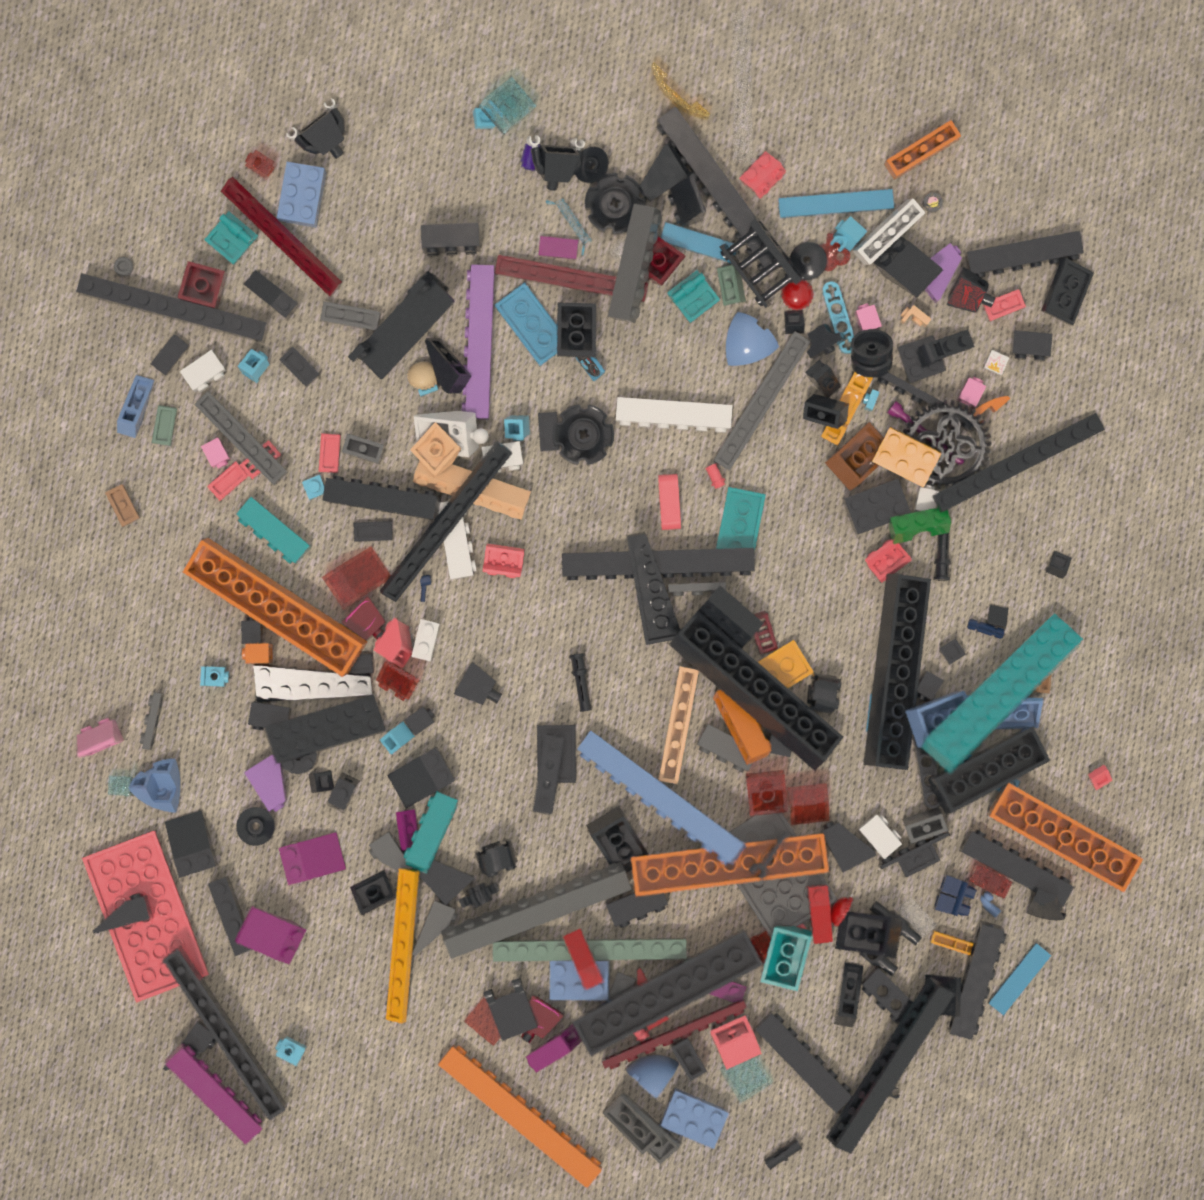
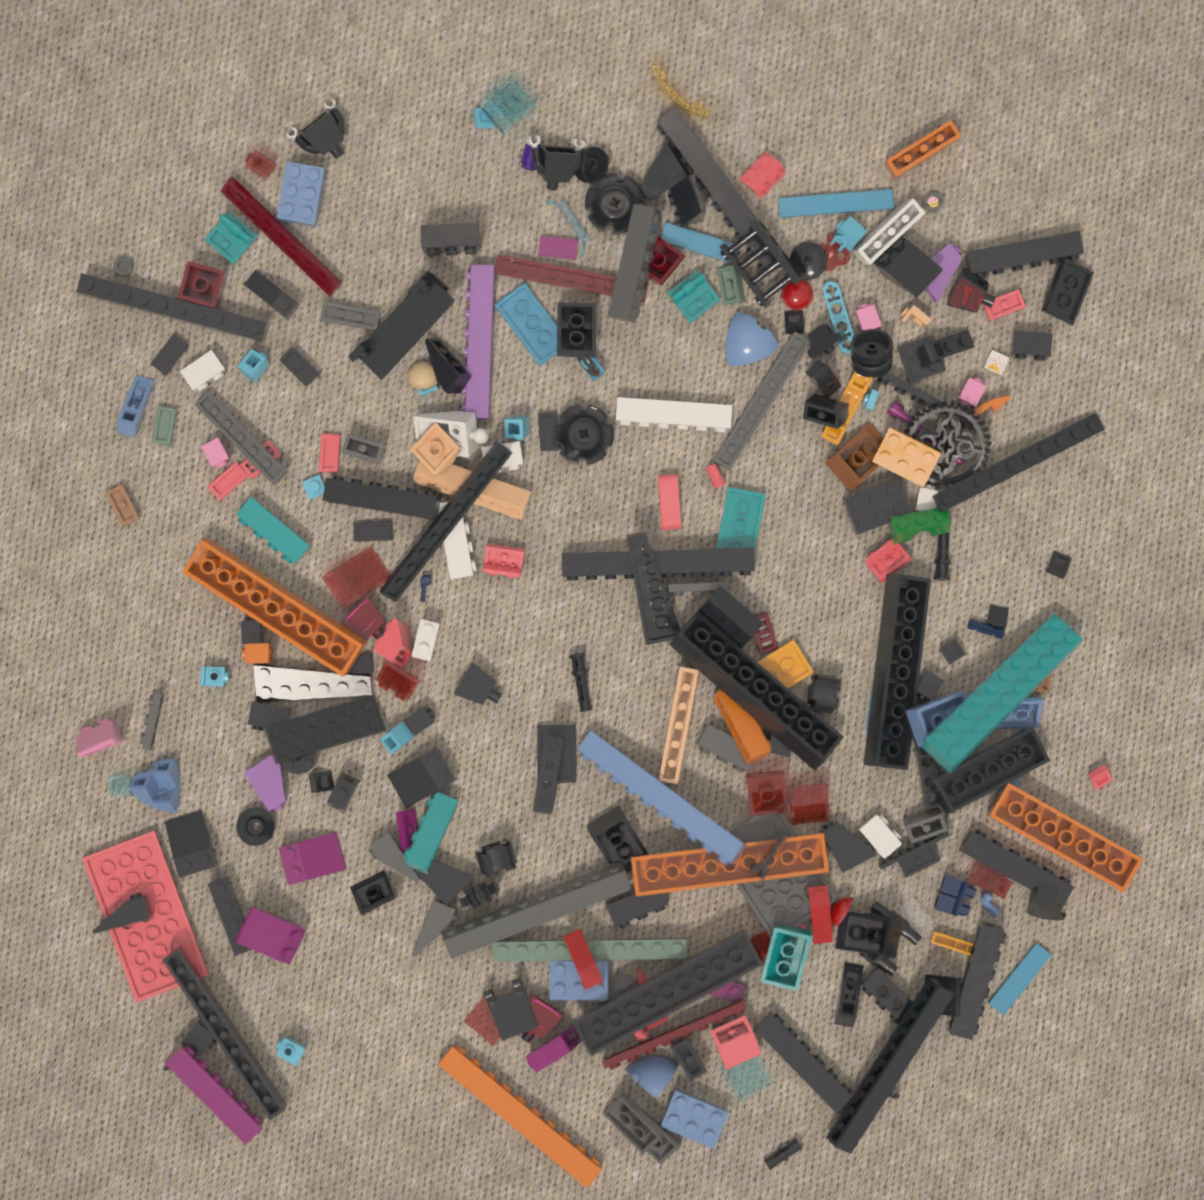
(402, 945): light orange plate -> none

